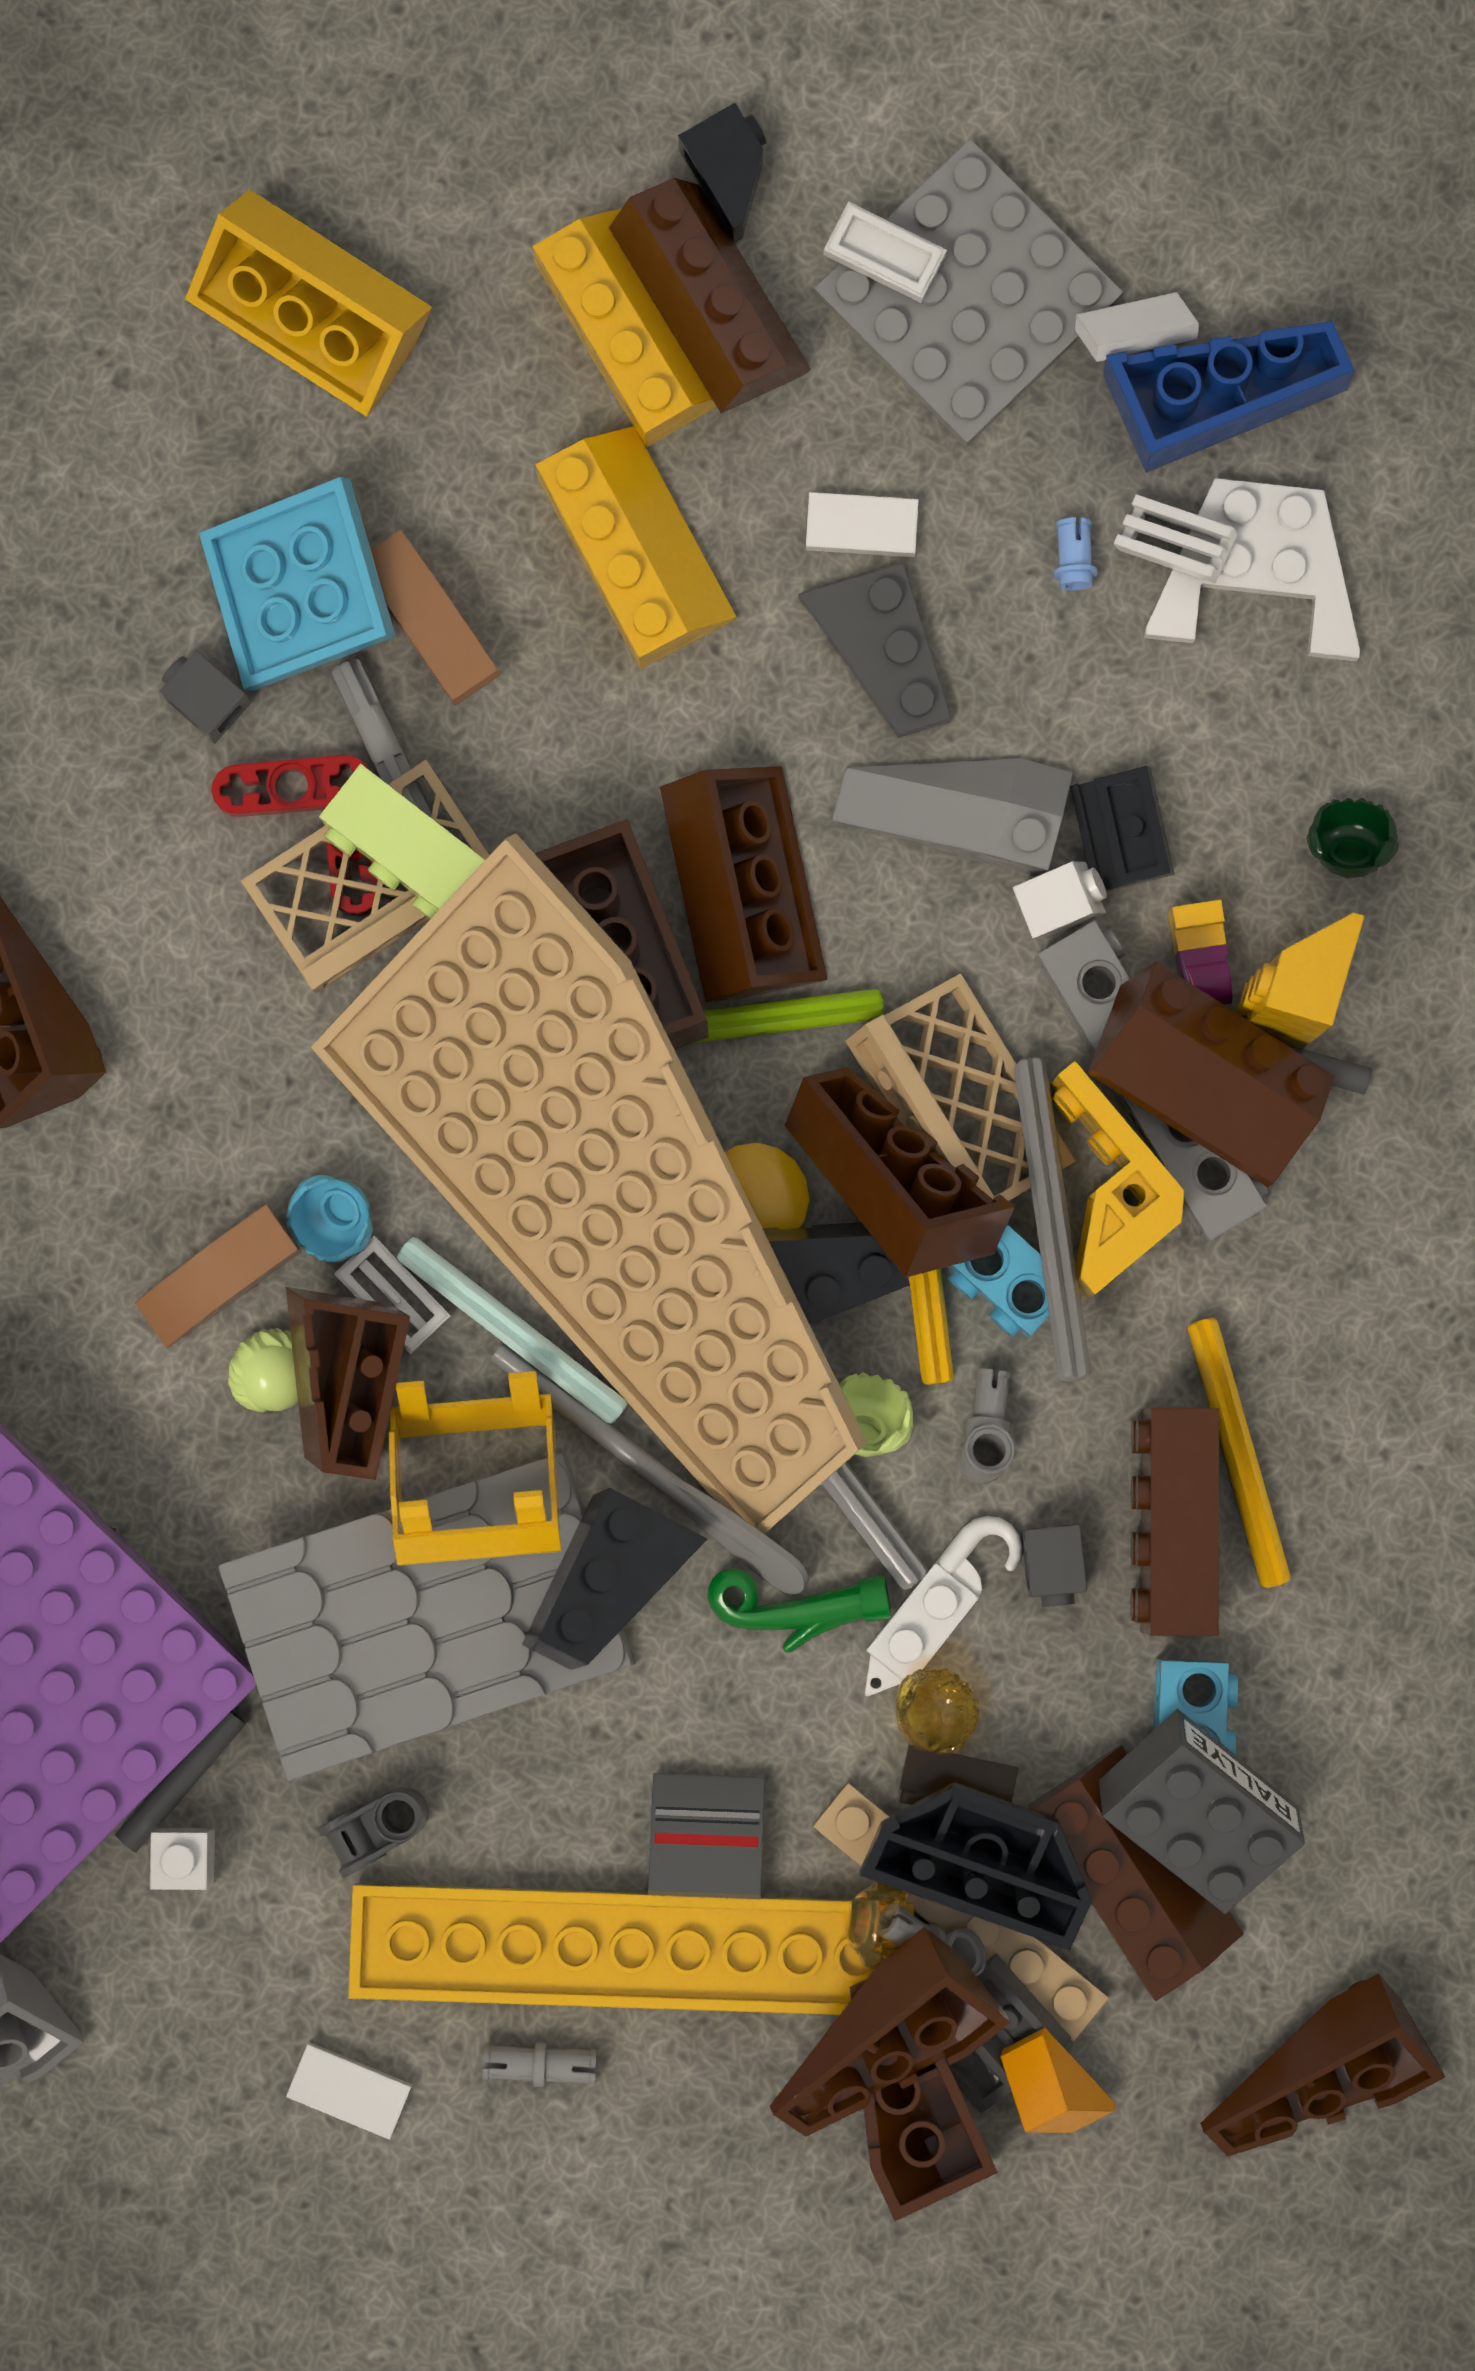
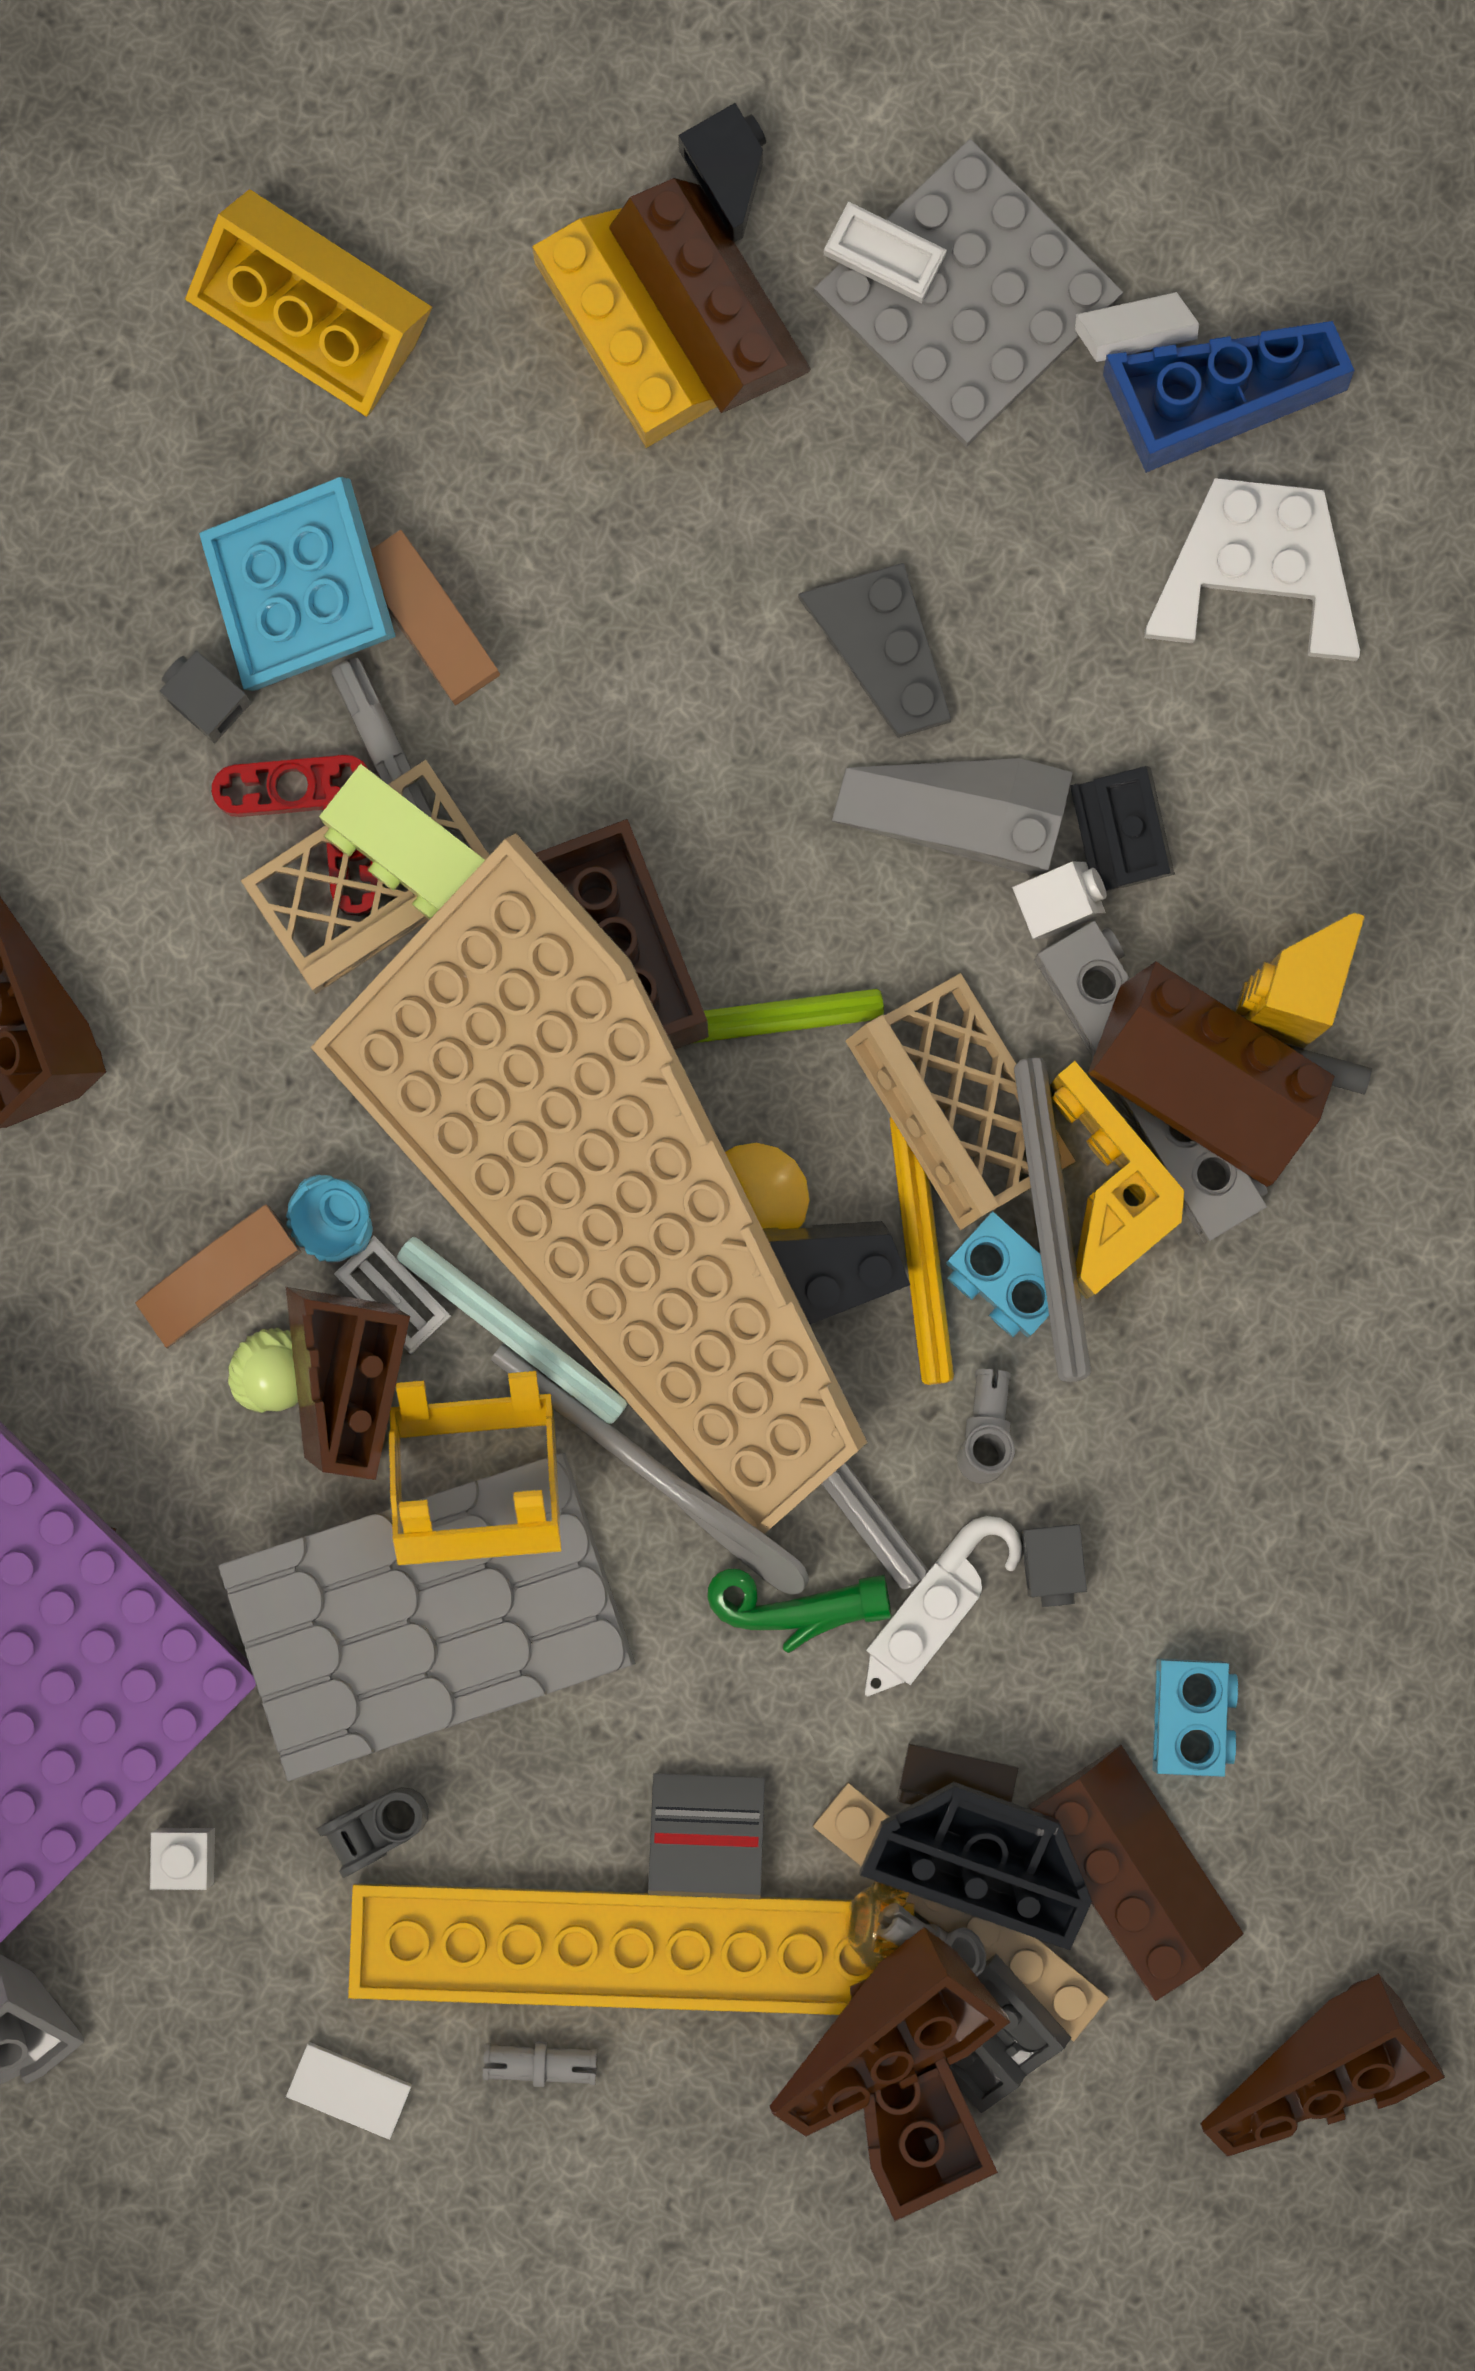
(178, 1783): dark grey piece -> none
(607, 1576): black wedge -> none
(634, 544): yellow slope -> none
(743, 882): reddish brown slope -> none
(862, 524): white tile -> none
(881, 1412): yellowish green hair -> none
(893, 1177): reddish brown wedge -> none
(936, 1710): clear yellow hair -> none
(1051, 2086): light orange slope -> none
(1074, 552): light blue pin -> none
(1137, 524): white tile -> none
(1177, 1522): reddish brown brick -> none
(1201, 1811): dark grey brick -> none
(1202, 947): leg -> none
(1239, 1453): yellow axle -> none
(1353, 837): dark green hair -> none

